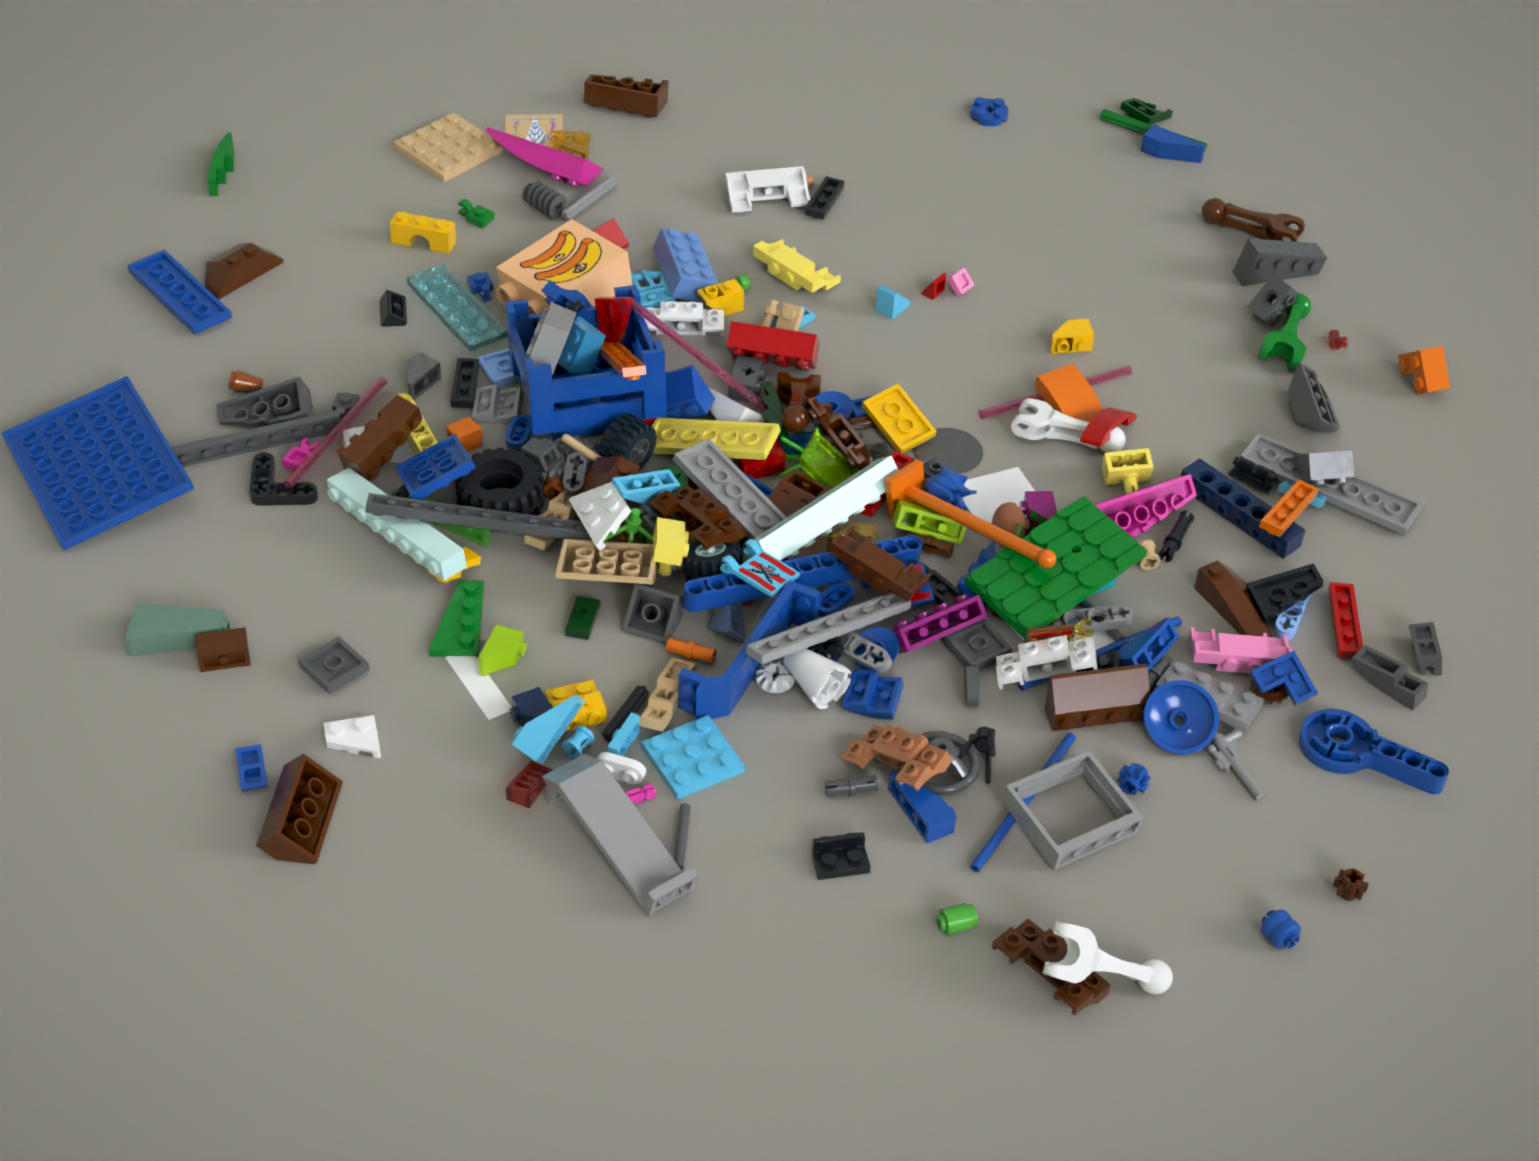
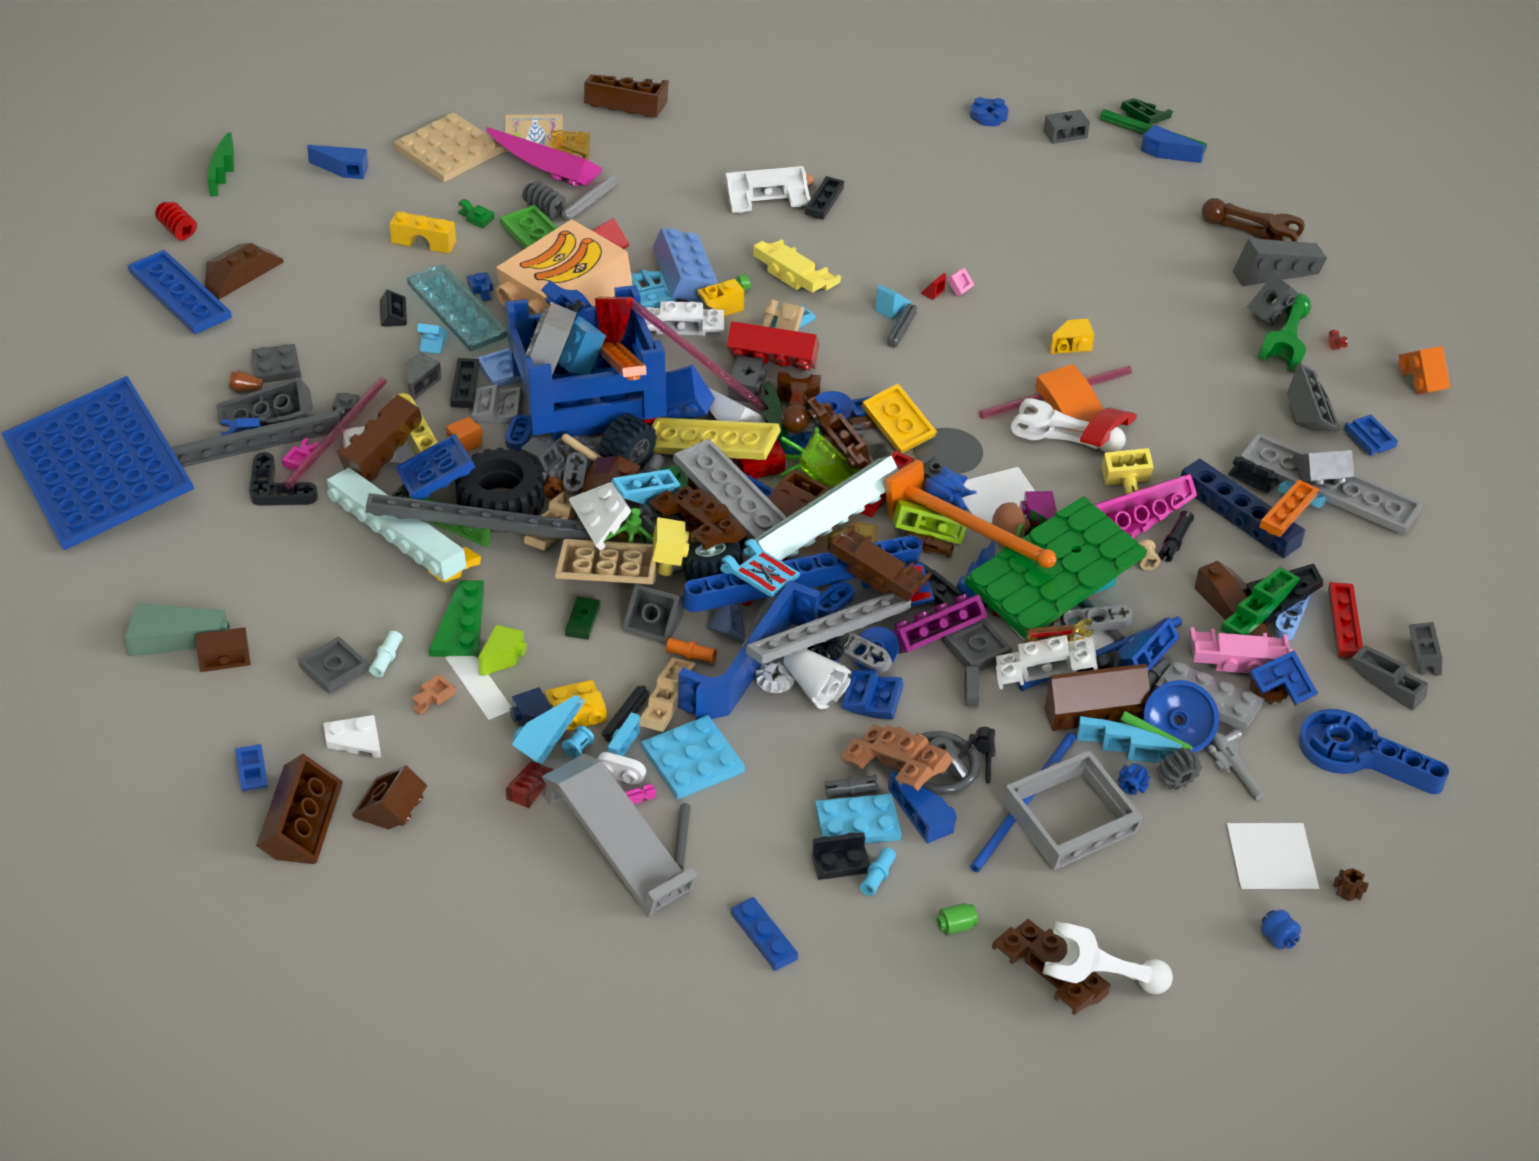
(176, 220): none -> red piece
(240, 424): none -> blue plate
(276, 363): none -> dark grey plate
(339, 160): none -> blue slope
(385, 654): none -> light aqua pin
(391, 798): none -> reddish brown slope
(432, 338): none -> medium azure slope
(436, 691): none -> nougat plate
(527, 225): none -> bright green plate
(655, 463): none -> light grey pin
(764, 933): none -> blue plate
(867, 814): none -> medium azure plate
(878, 871): none -> medium azure pin
(901, 325): none -> dark grey axle
(1066, 126): none -> dark grey brick
(1119, 737): none -> medium azure slope
(1139, 723): none -> bright green bar
(1179, 768): none -> dark grey gear
(1261, 603): none -> green slope
(1272, 856): none -> white sticker
(1371, 435): none -> blue plate

